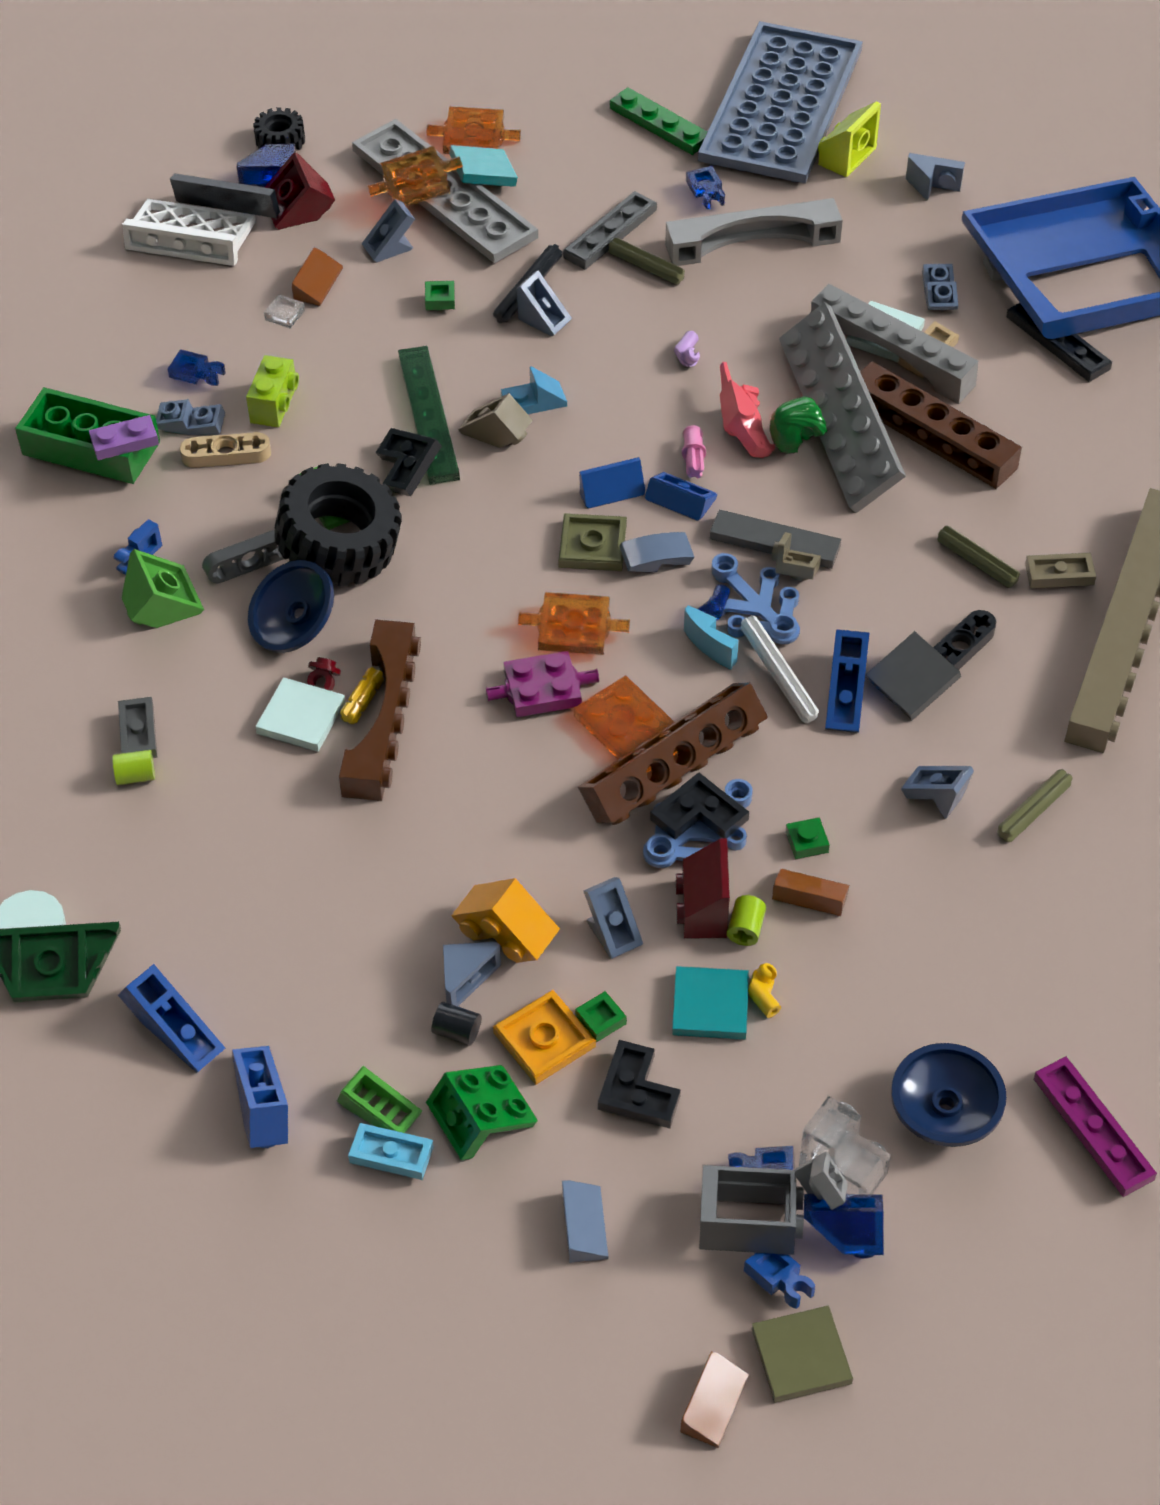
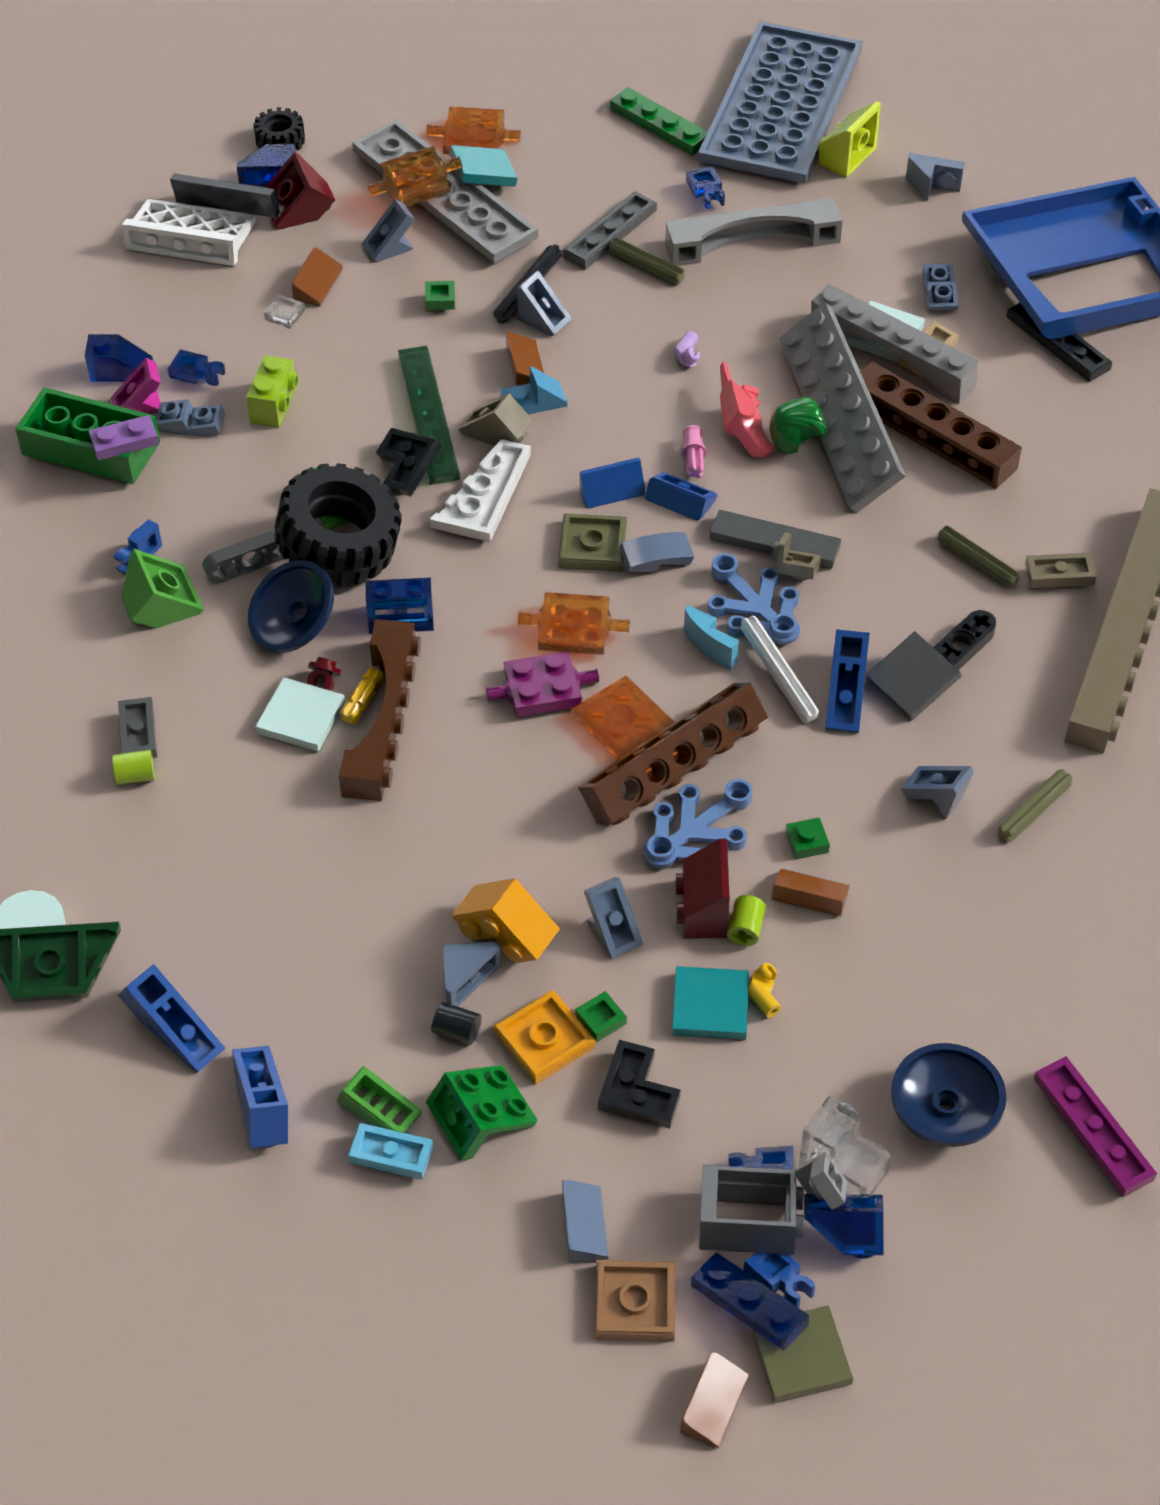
(112, 357): none -> clear blue slope
(140, 389): none -> dark pink slope
(235, 457): tan beam -> none
(400, 601): none -> clear blue window
(485, 495): none -> white wing
(522, 355): none -> dark orange slope
(635, 1300): none -> medium nougat tile
(699, 801): black plate -> none
(717, 603): clear blue arm -> none
(750, 1301): none -> clear blue plate

